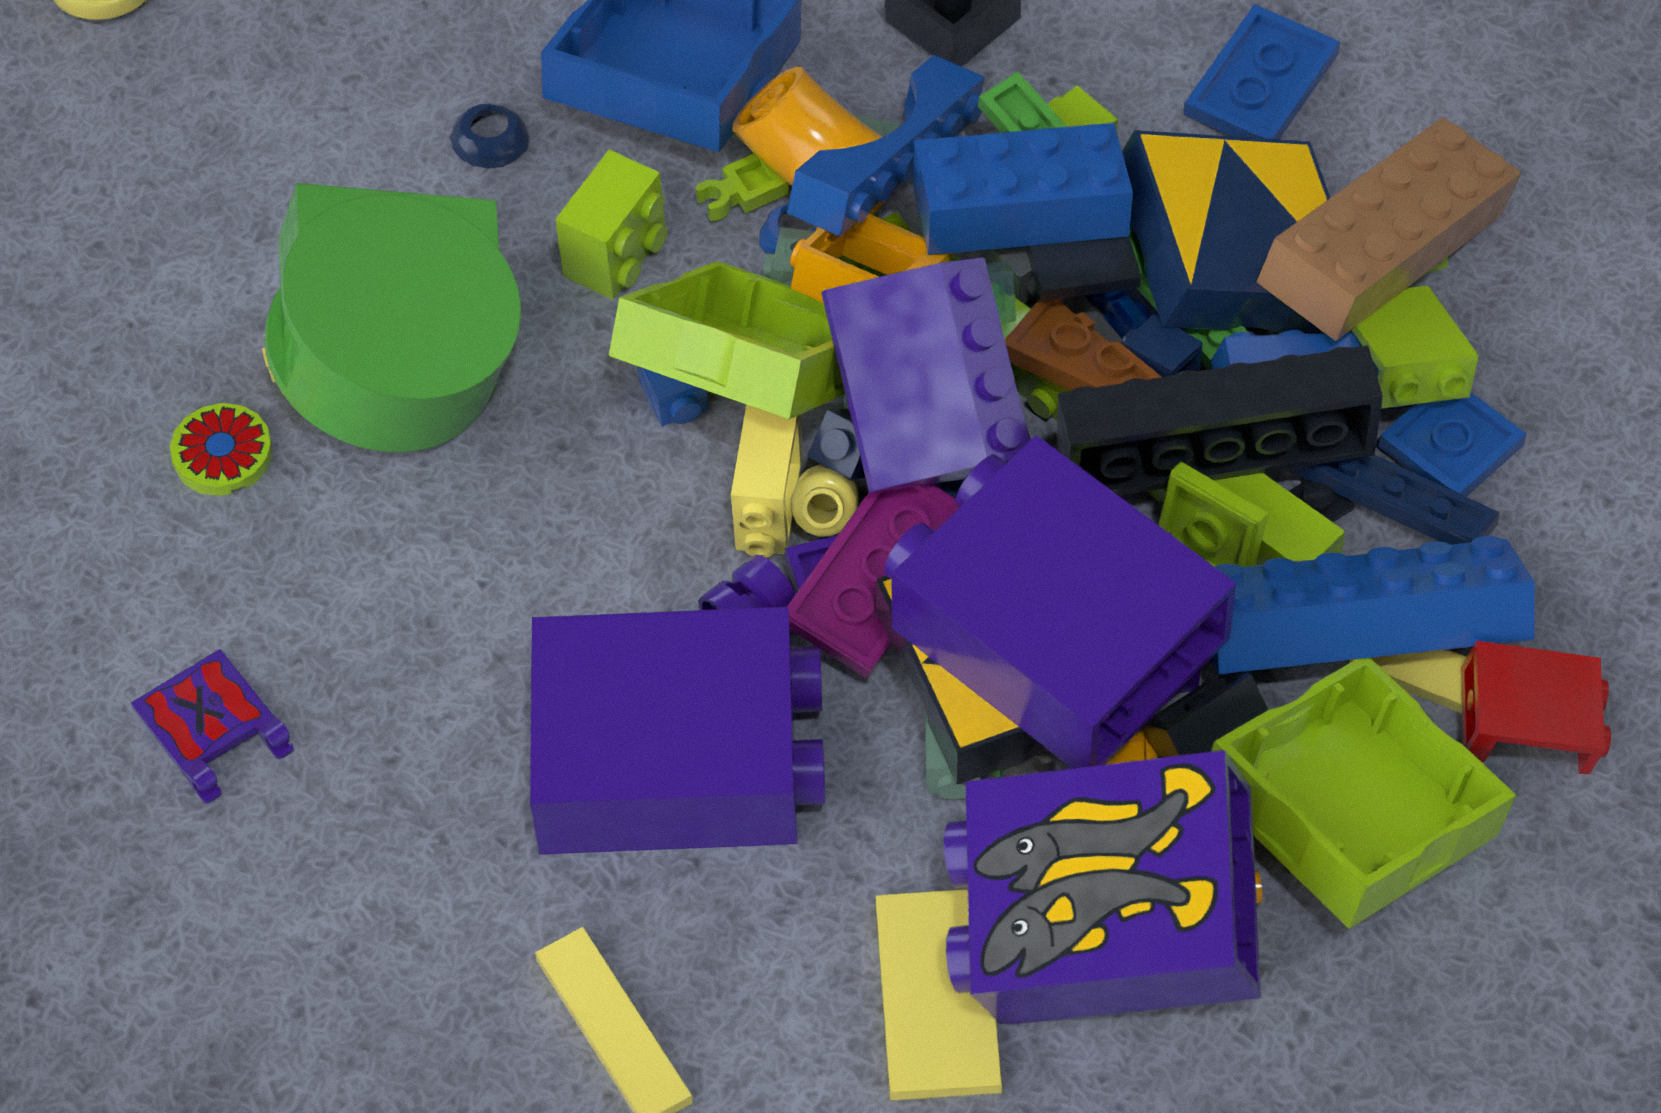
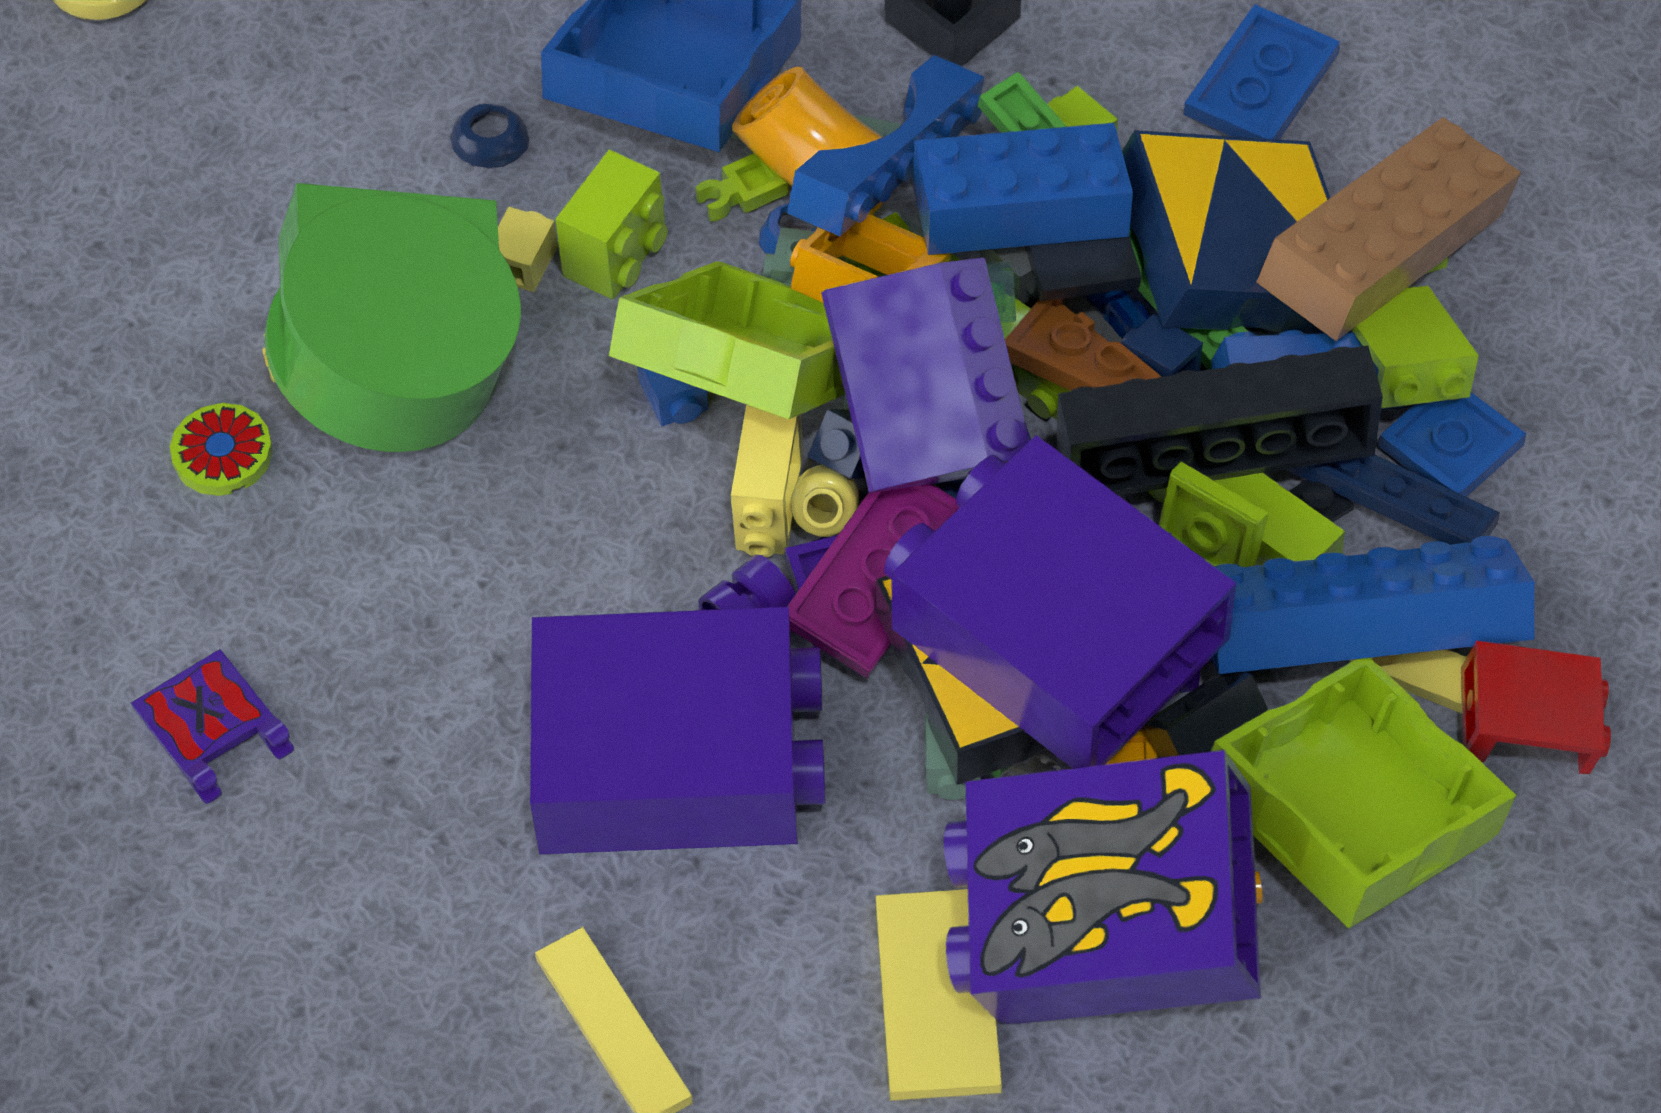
(527, 245): none -> light yellow brick

